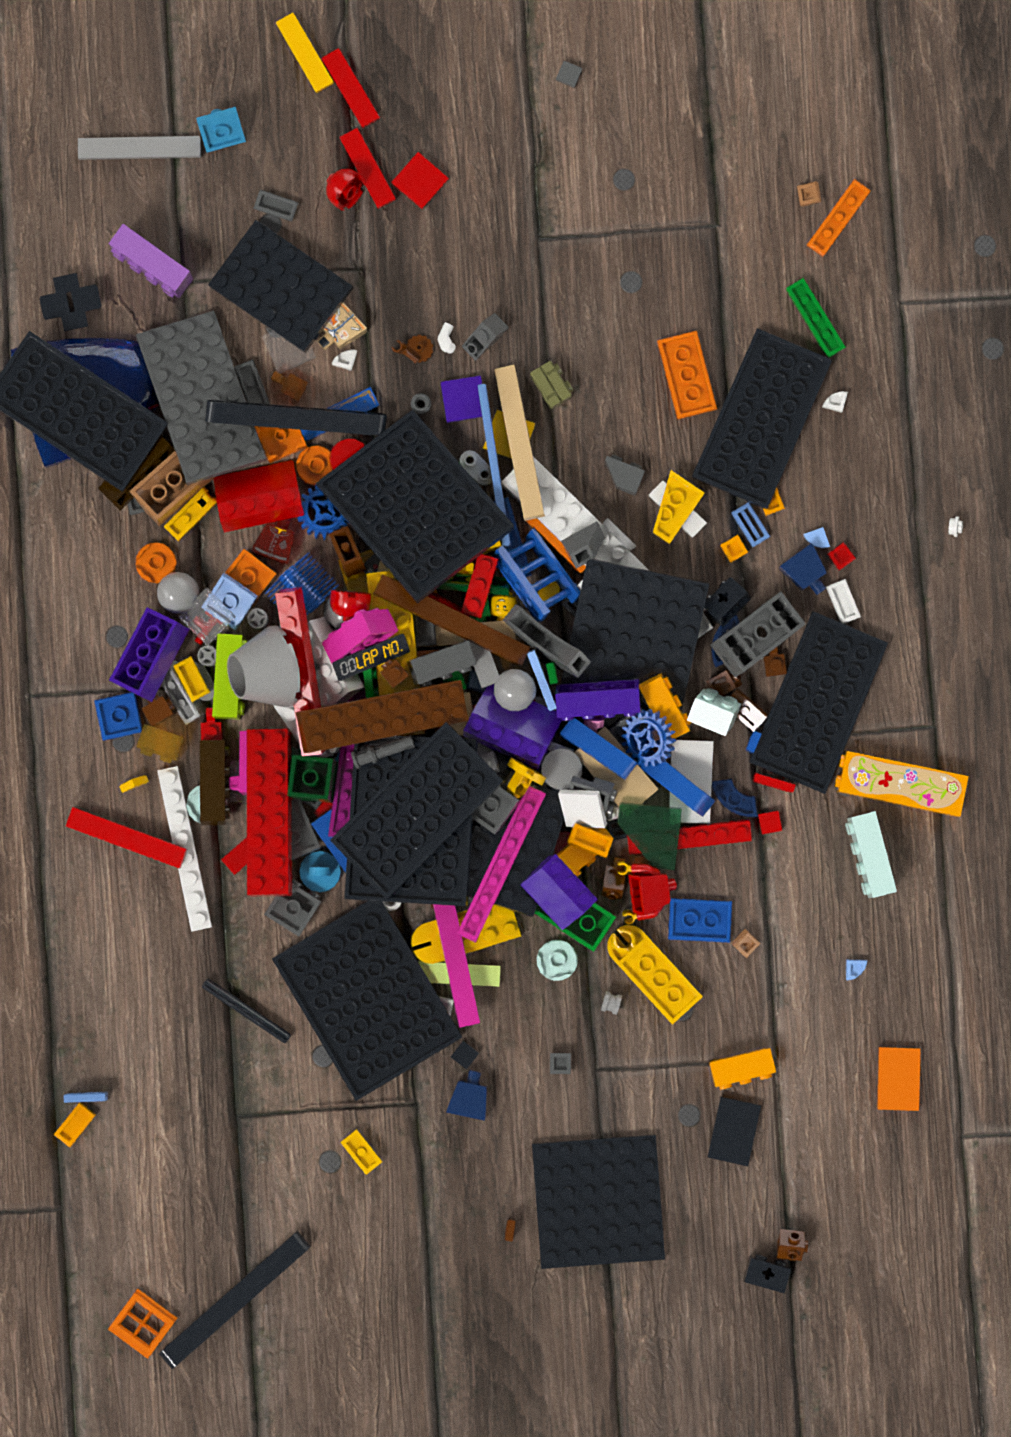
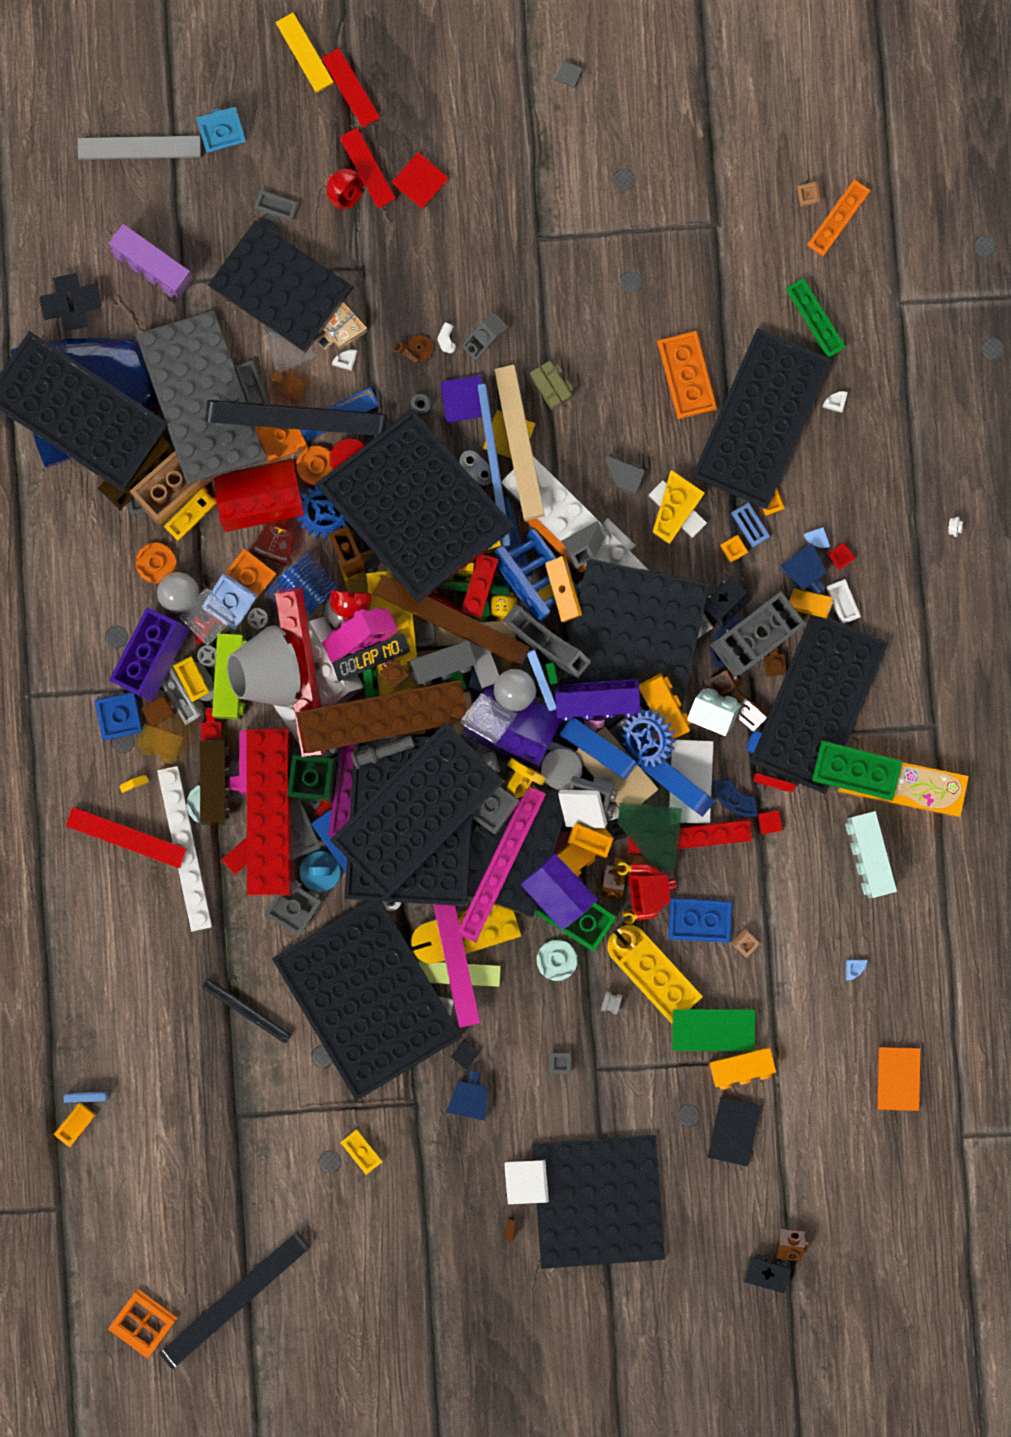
(488, 718): none -> clear tile
(526, 1182): none -> white tile
(561, 579): none -> light orange tile
(713, 1029): none -> green tile
(811, 603): none -> light orange tile
(857, 770): none -> green tile

